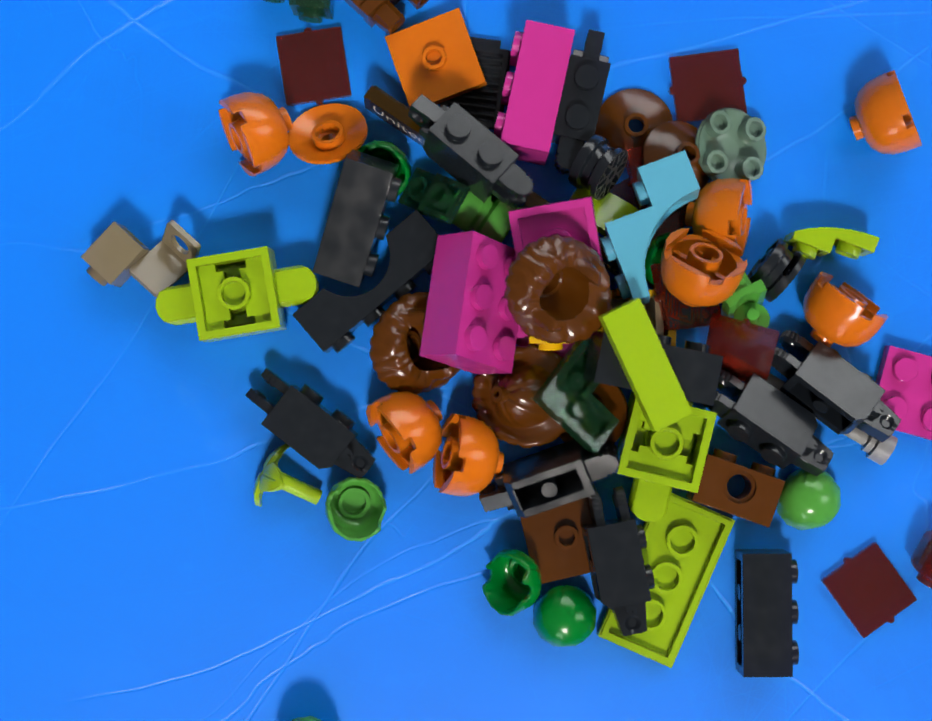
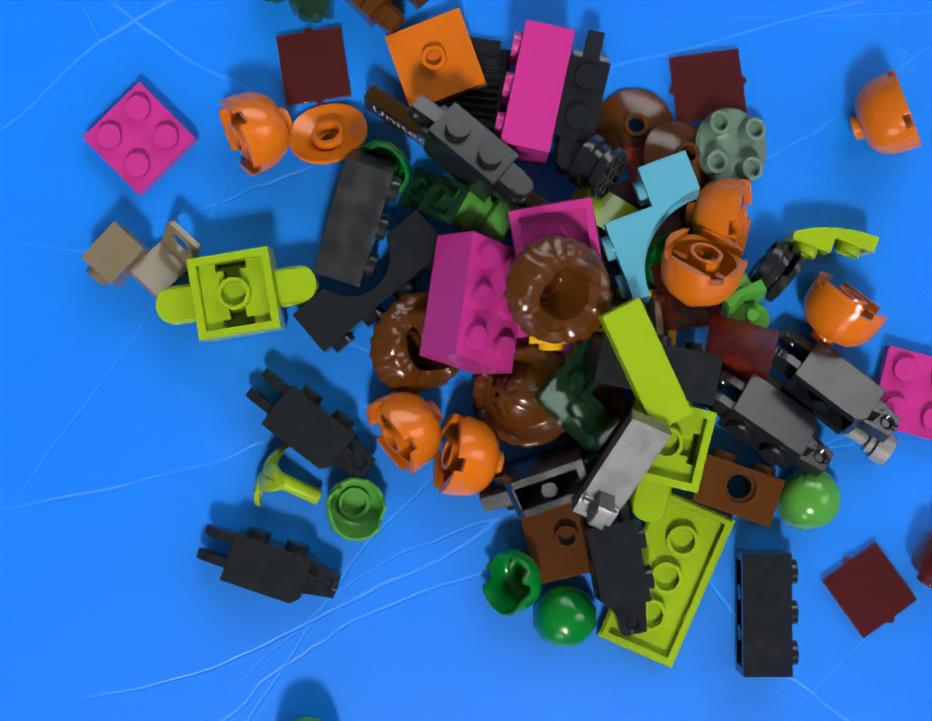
(140, 138): none -> dark pink plate
(270, 565): none -> black hinge
(620, 468): none -> flat silver hinge

